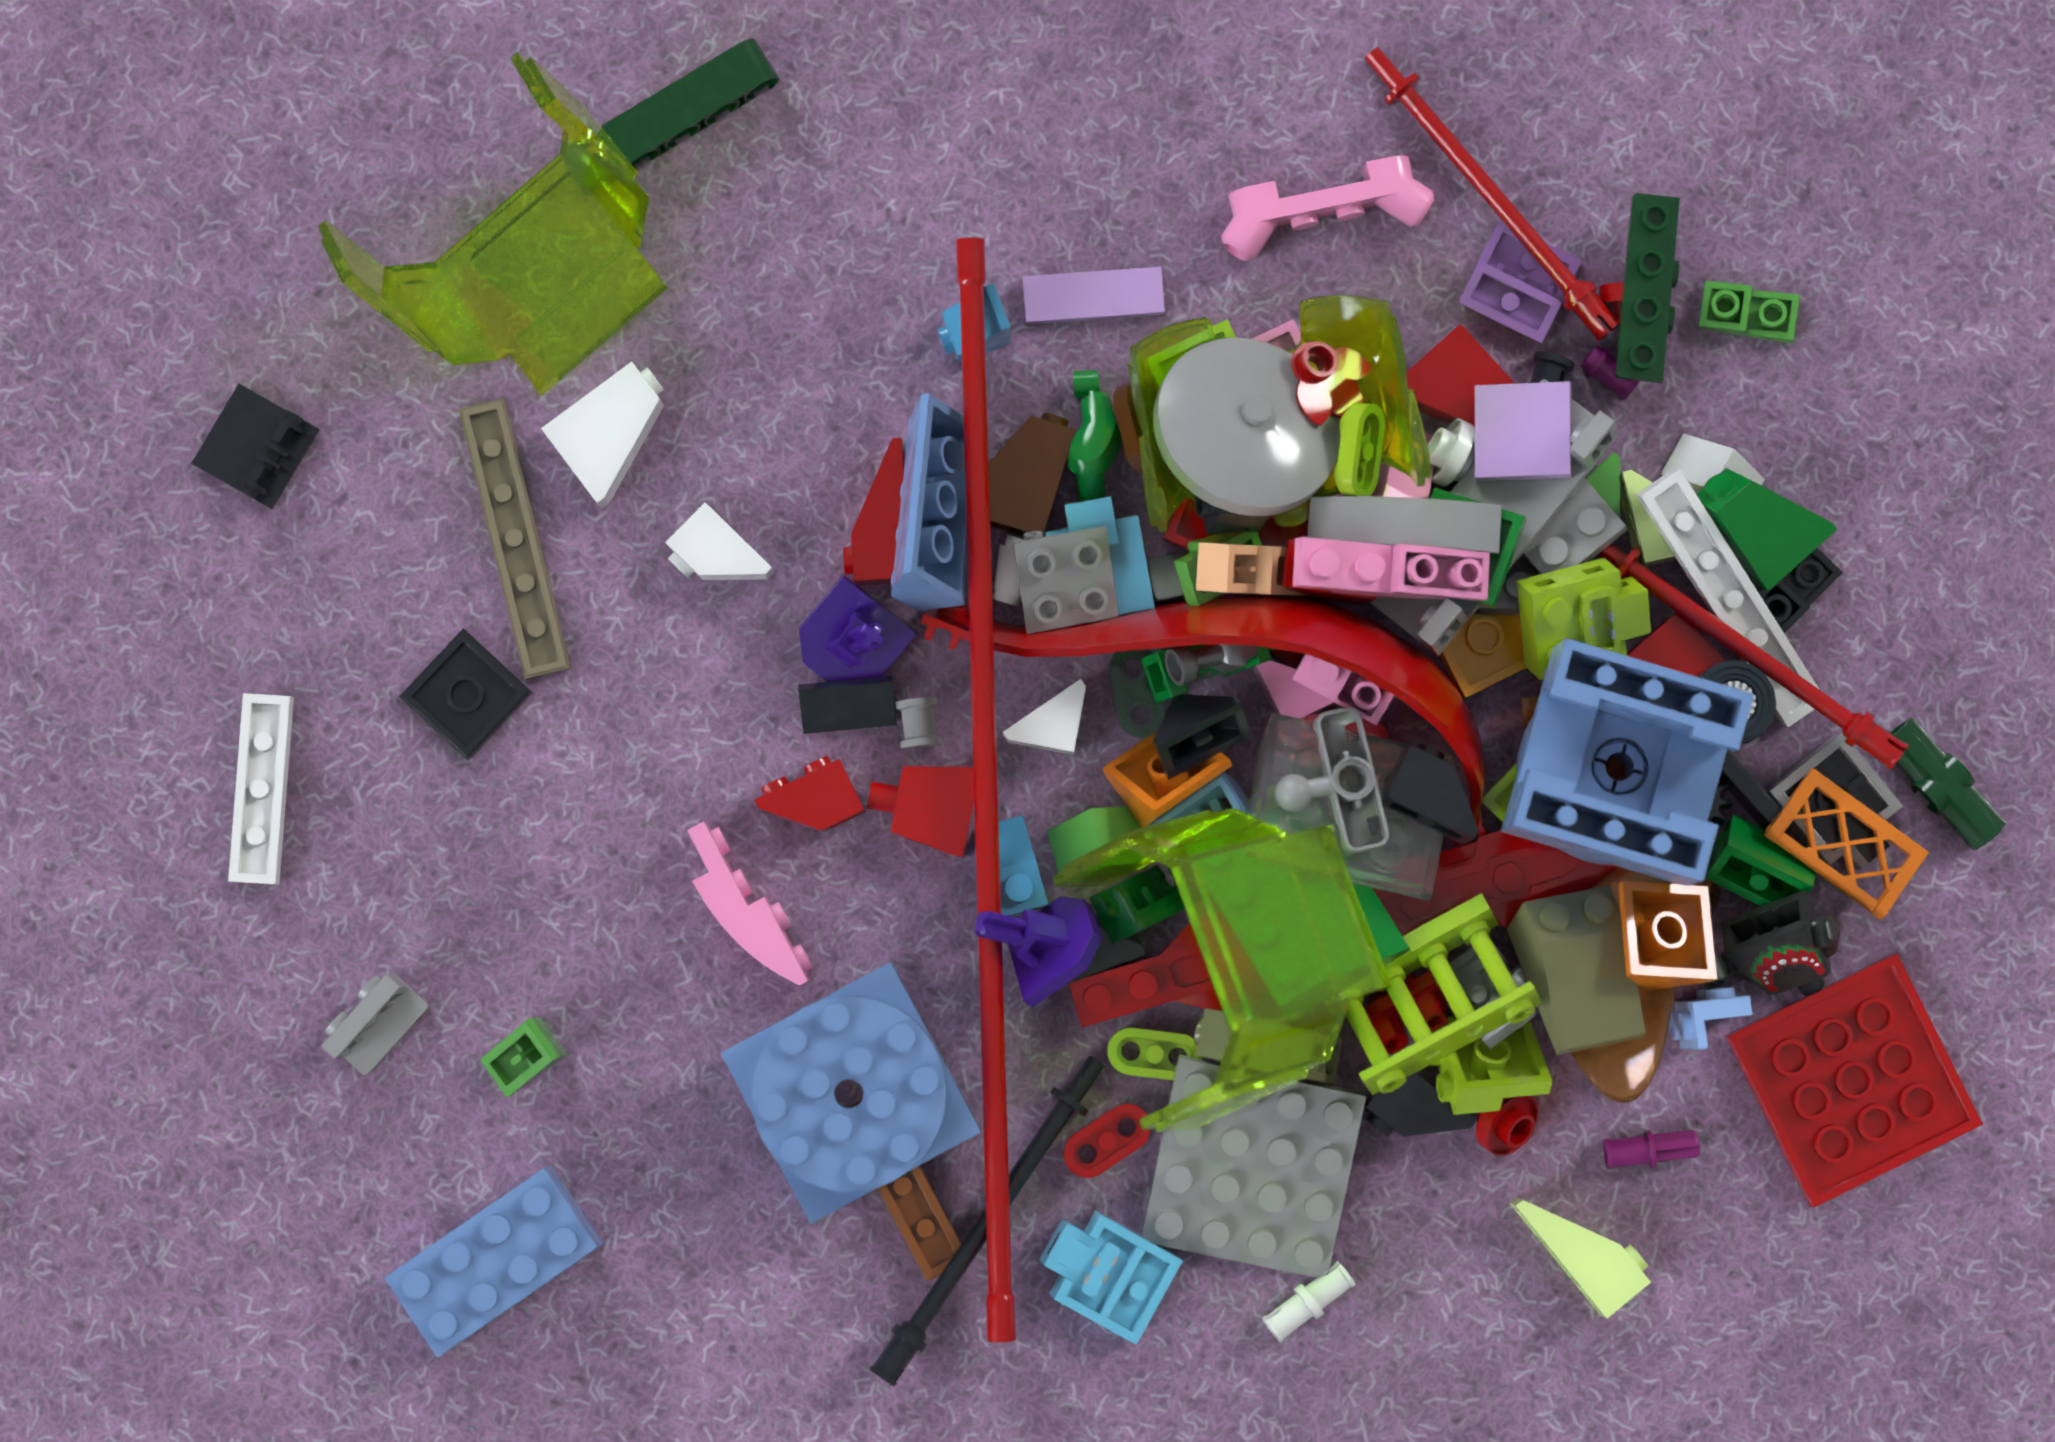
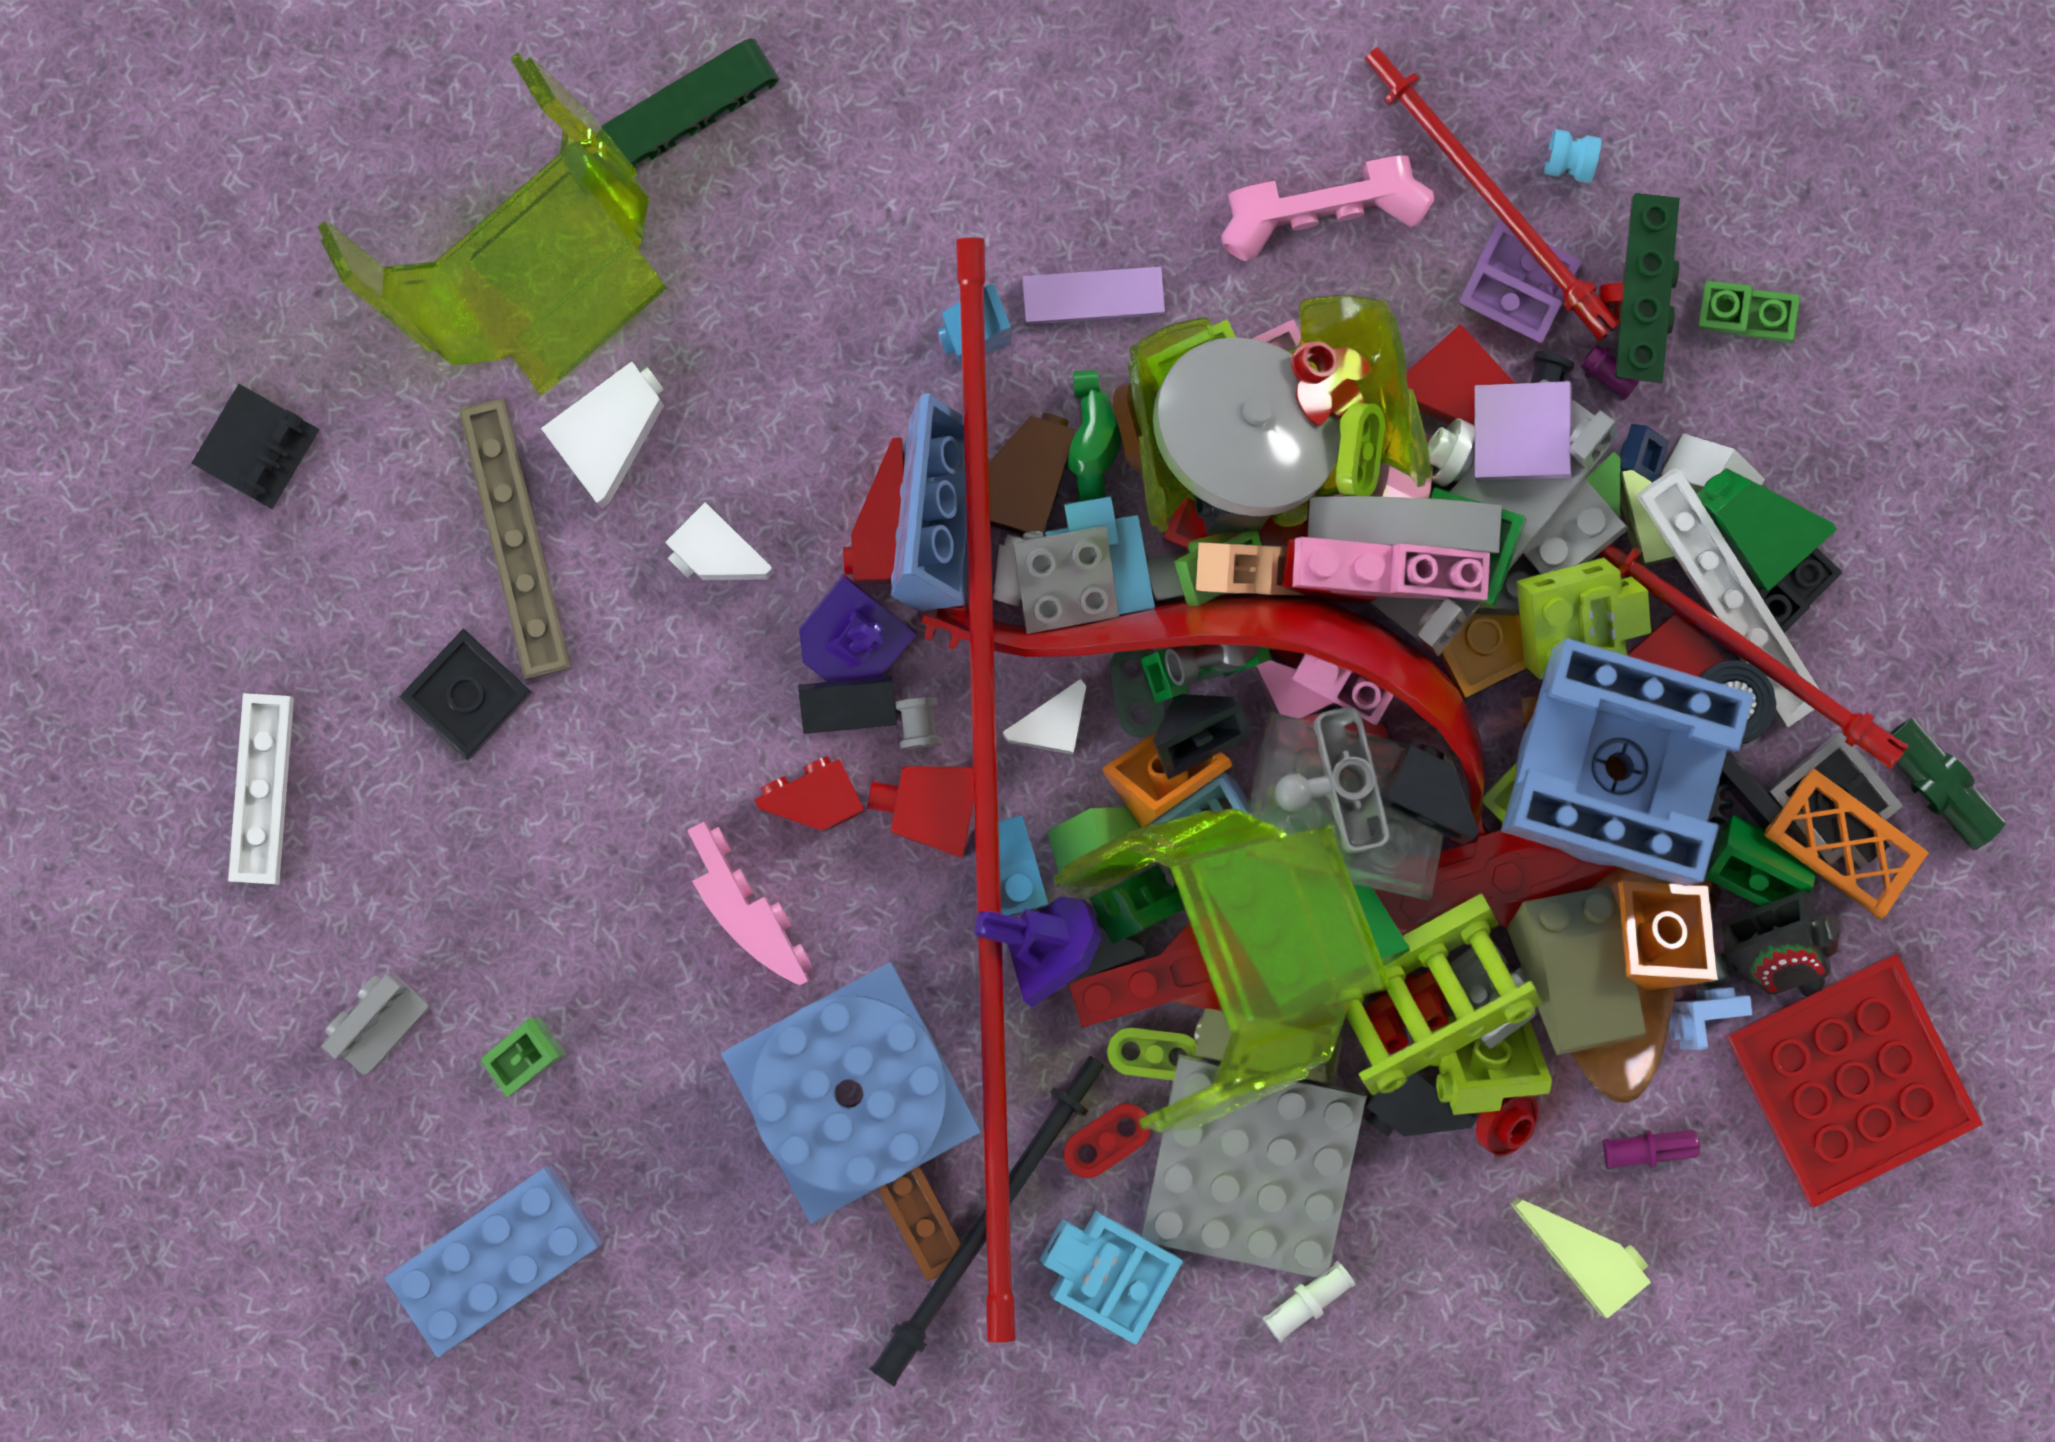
(1576, 156): none -> medium azure wheel
(1643, 452): none -> dark blue plate

